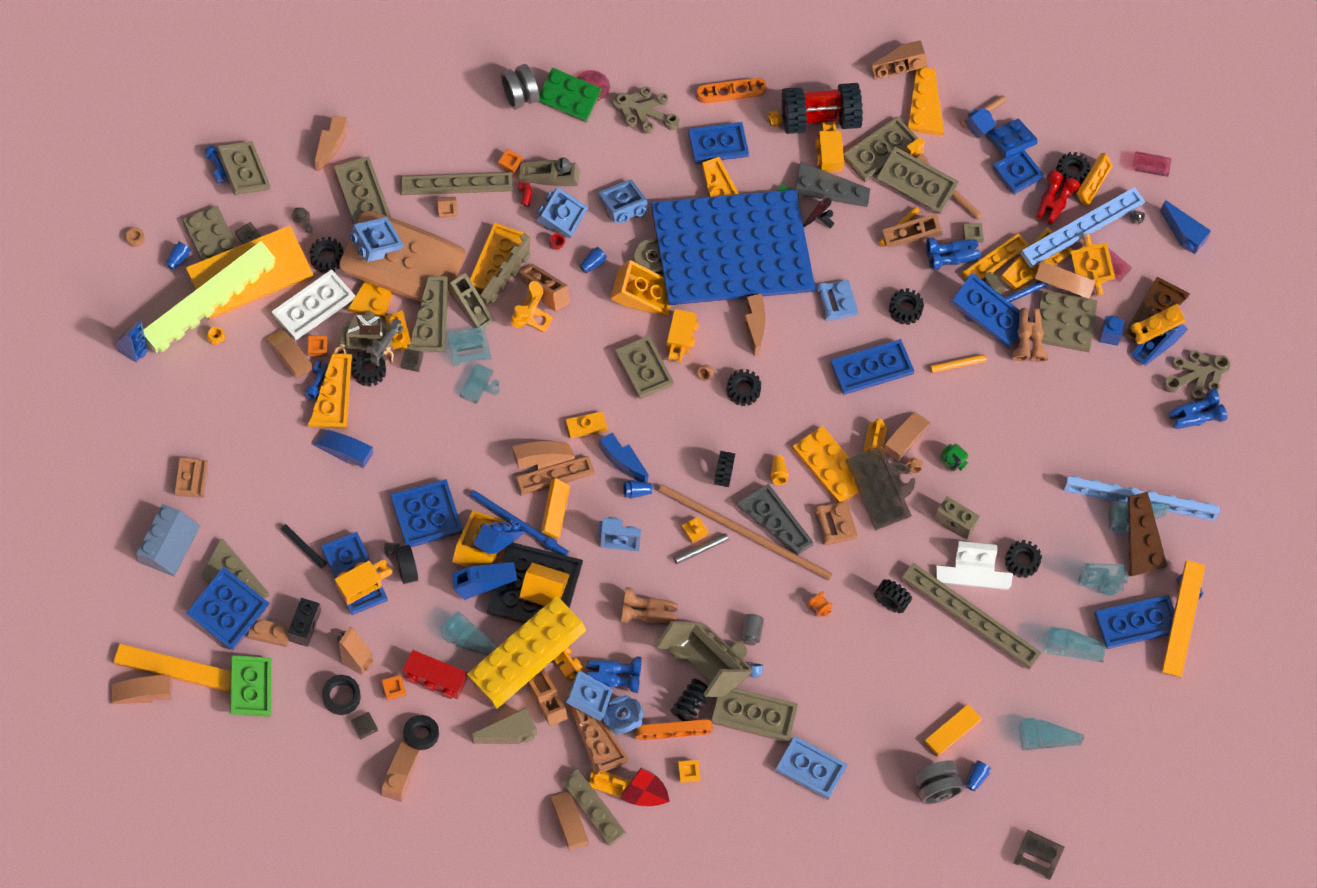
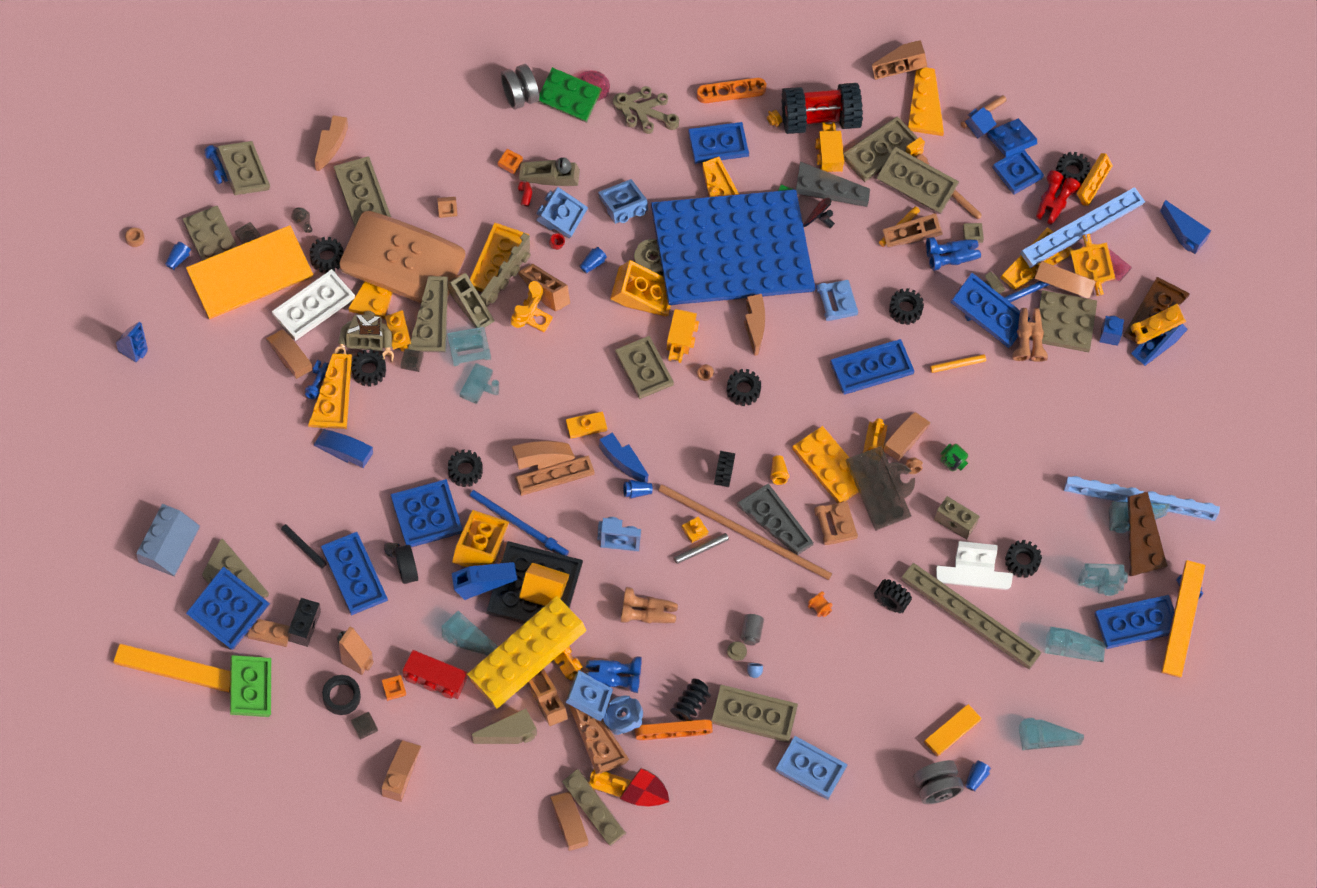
(142, 689): nougat slope -> none
(191, 477): nougat plate -> none
(208, 297): yellowish green brick -> none
(216, 331): light orange plate -> none
(317, 345): orange plate -> none
(361, 580): light orange brick -> none
(375, 239): medium blue plate -> none
(378, 346): flat silver bar -> none
(421, 743): black tyre -> none
(456, 183): dark tan tile -> none
(463, 457): none -> black tyre
(497, 536): blue slope -> none
(555, 508): light orange tile -> none
(689, 771): light orange plate -> none
(707, 653): dark tan windscreen -> none
(997, 258): light orange tile -> none
(1042, 849): clear smoke plate -> none
(1137, 216): clear smoke hinge -> none
(1151, 164): clear pink plate -> none
(1192, 414): blue piece -> none
(1199, 372): dark tan plant -> none

